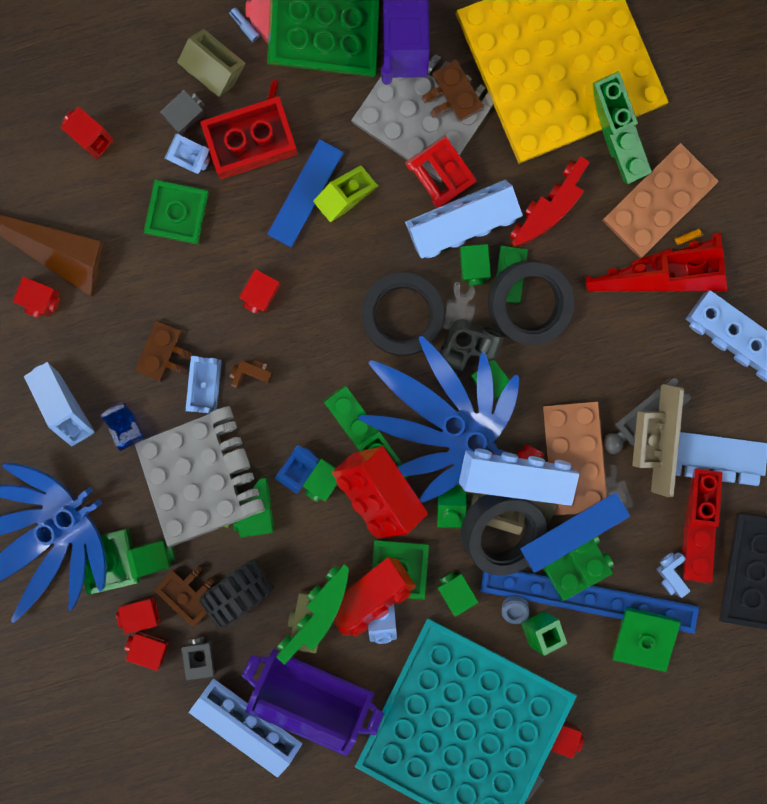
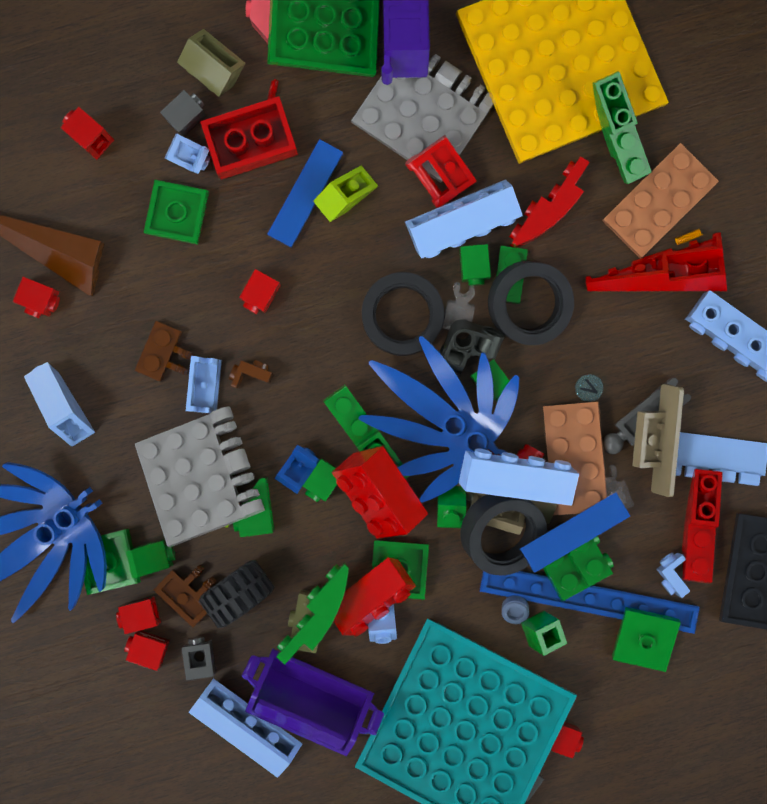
(122, 426): clear blue bracket -> none
(245, 25): light blue pin -> none
(456, 592): green brick -> none
(457, 92): reddish brown hinge -> none
(589, 388): none -> clear light blue tile

